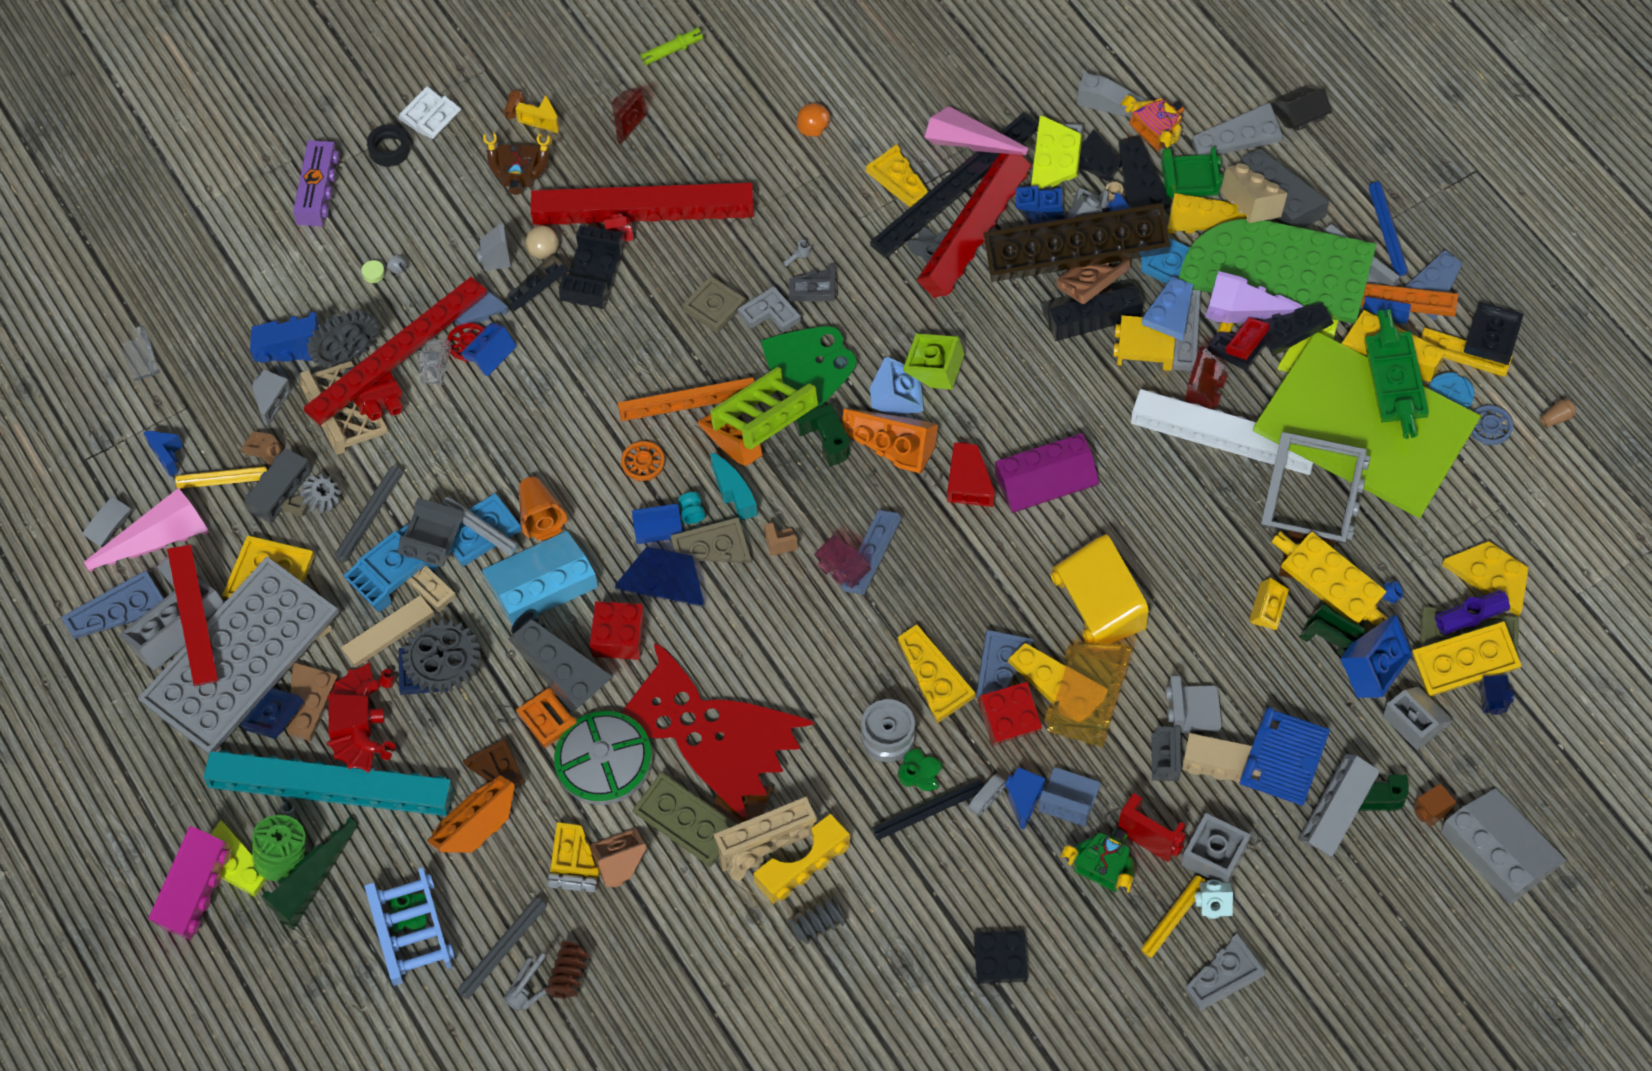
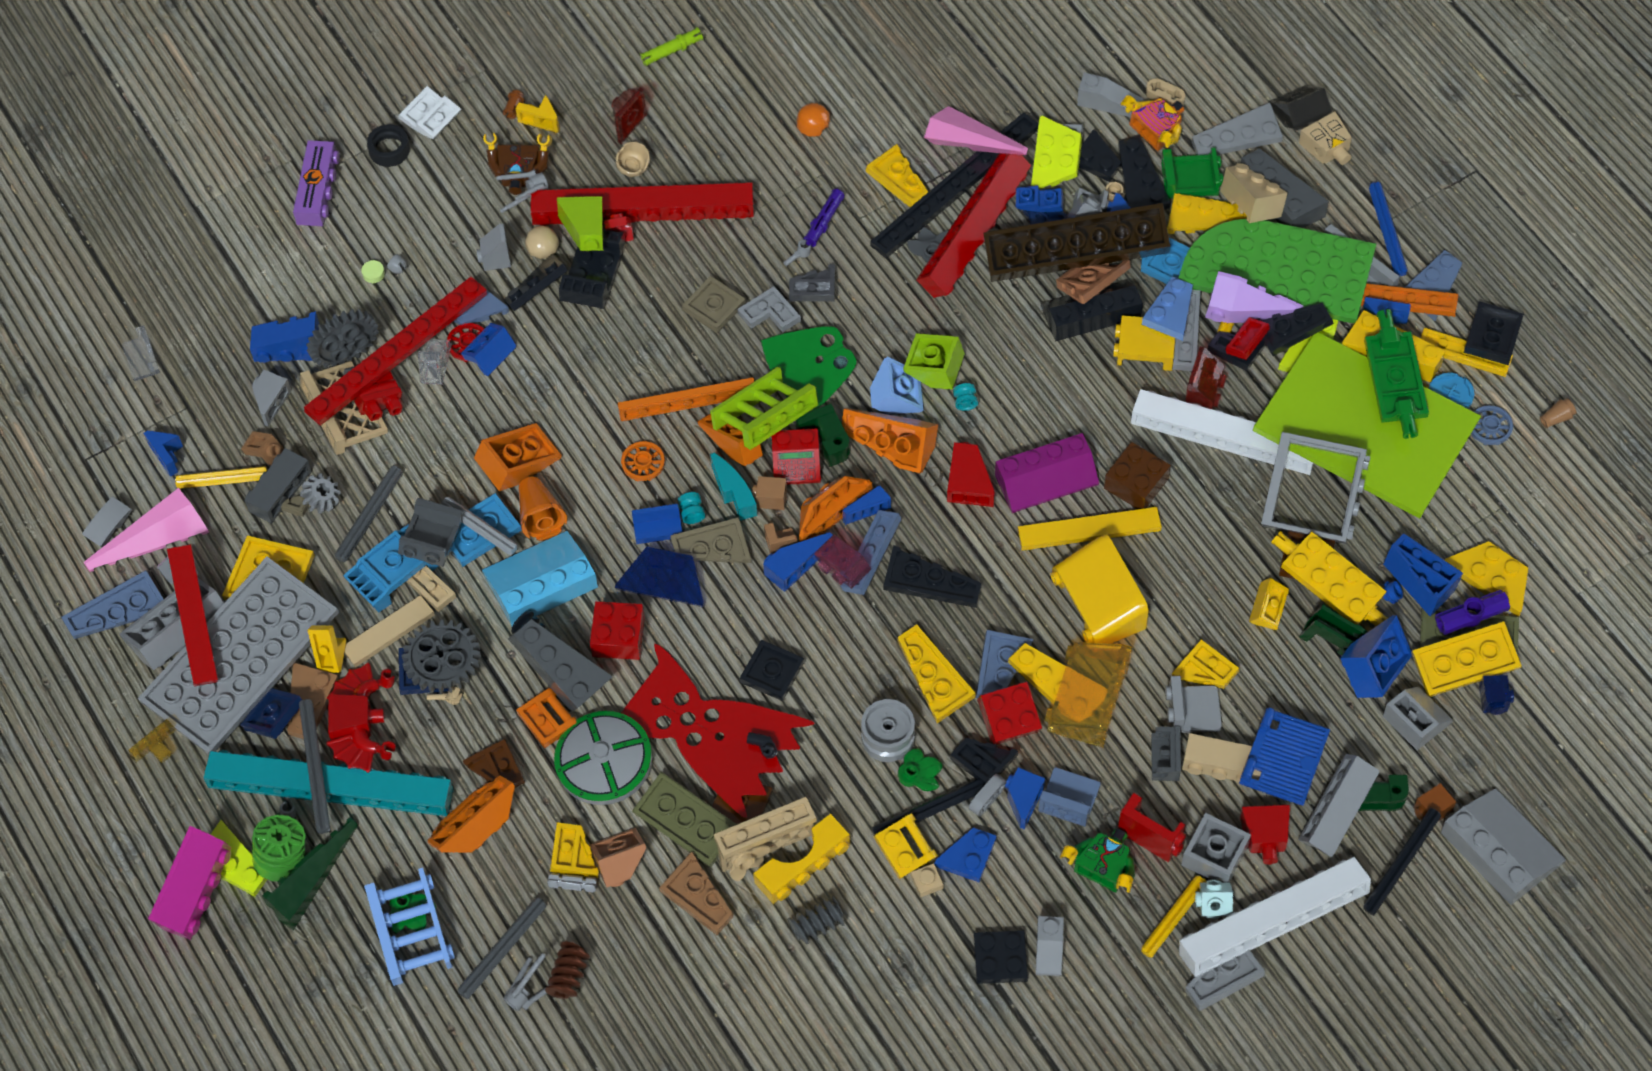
(154, 743): none -> clear yellow tile
(314, 766): none -> dark grey axle
(327, 648): none -> yellow slope
(452, 698): none -> tan hand
(515, 455): none -> orange slope
(534, 183): none -> light grey plant
(583, 220): none -> lime slope
(632, 159): none -> tan hair
(696, 895): none -> medium nougat wing
(765, 743): none -> black arm
(770, 493): none -> medium nougat brick
(772, 670): none -> black plate
(793, 561): none -> blue slope
(796, 456): none -> red slope
(820, 223): none -> dark purple pin
(827, 506): none -> orange wedge
(867, 505): none -> blue slope
(899, 851): none -> yellow plate
(919, 578): none -> black wing
(927, 880): none -> tan plate
(965, 396): none -> teal wheel
(968, 855): none -> blue wing
(982, 759): none -> black wing
(1049, 946): none -> light grey slope
(1089, 528): none -> yellow tile
(1137, 476): none -> reddish brown brick
(1166, 91): none -> tan beam
(1206, 667): none -> yellow wing
(1267, 828): none -> red torso
(1274, 916): none -> white brick
(1327, 139): none -> tan torso
(1402, 861): none -> black axle
(1422, 573): none -> blue wedge

